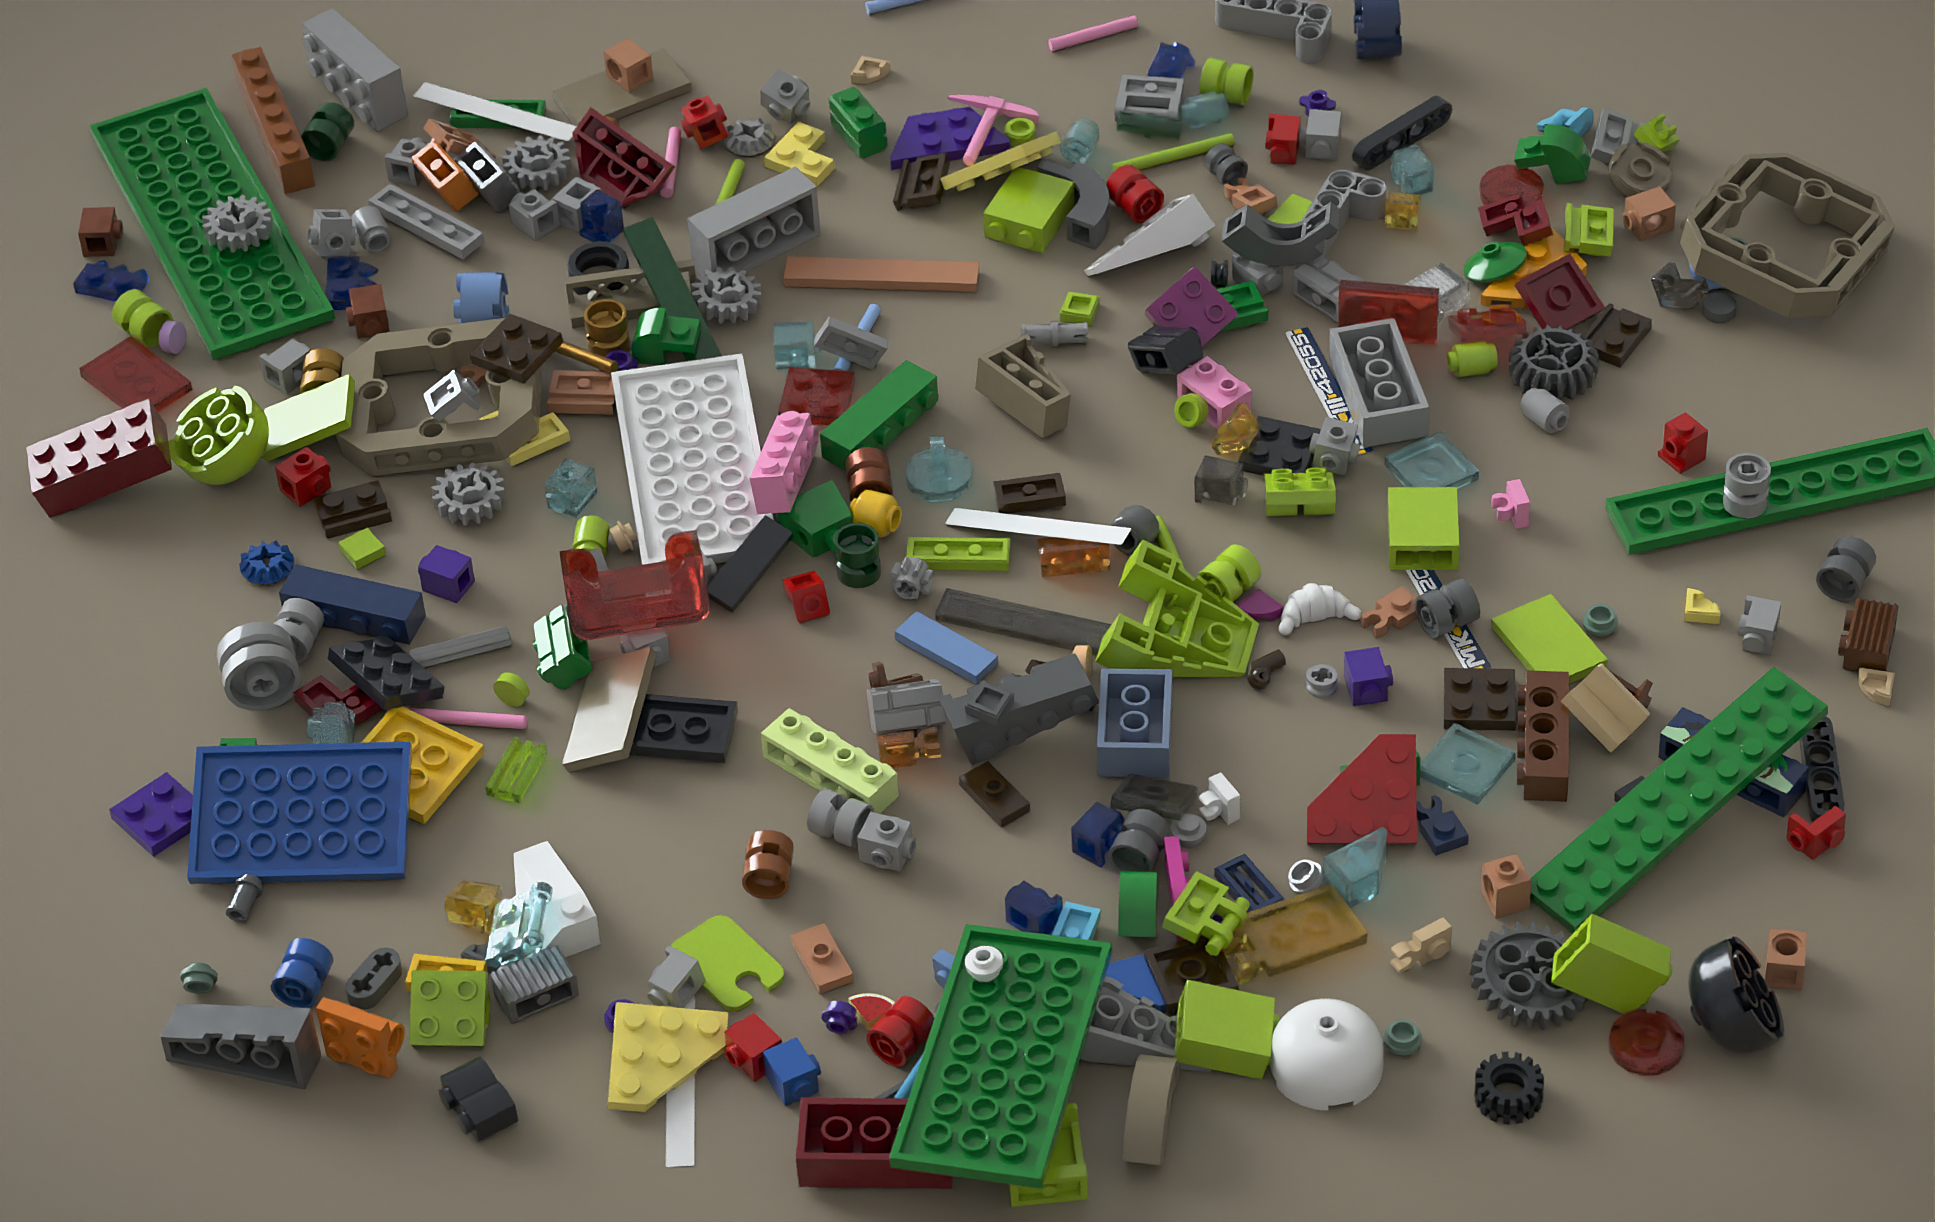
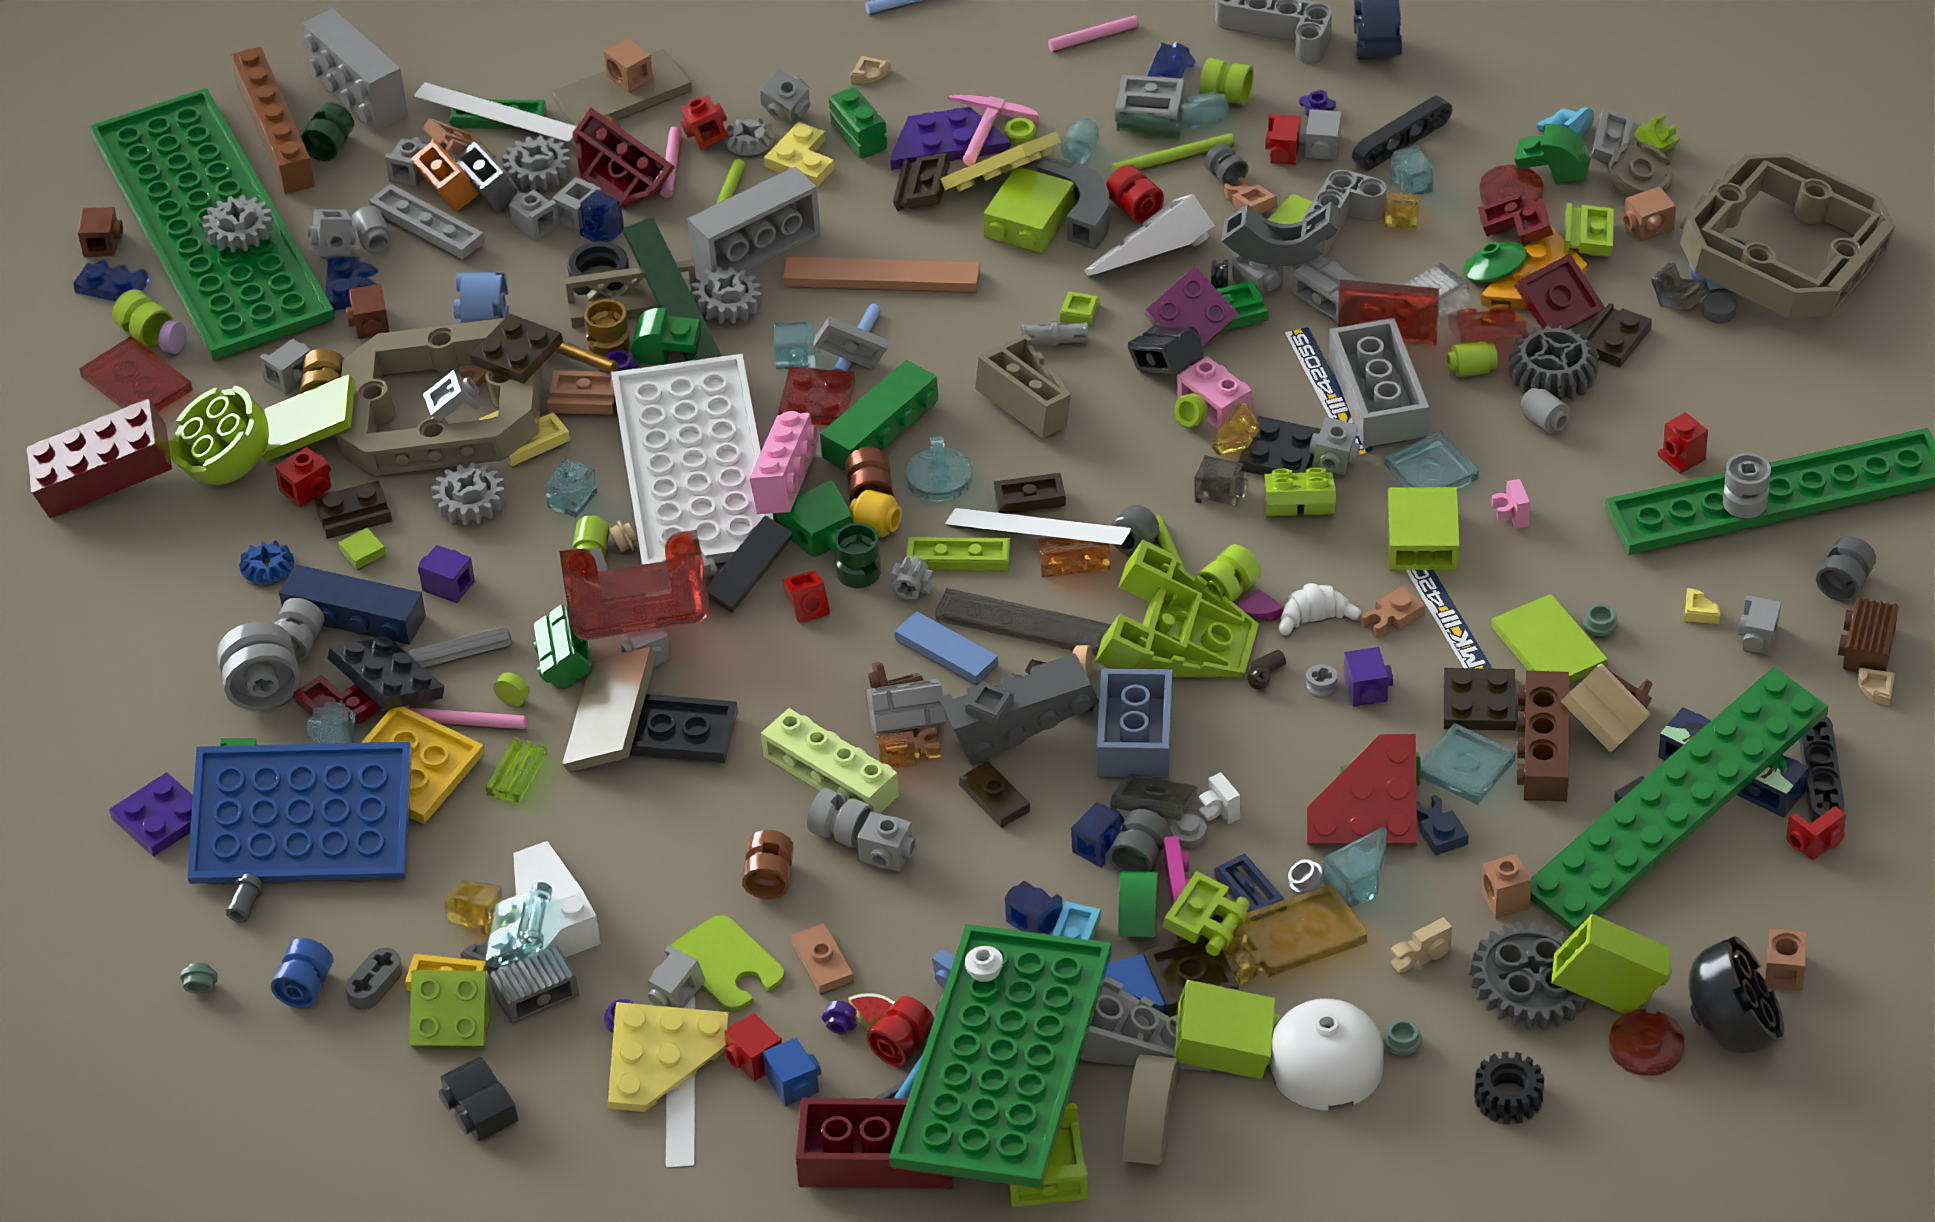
(245, 1041): dark grey wedge -> none
(360, 1037): orange plate -> none
(1444, 609): dark grey wheel -> none

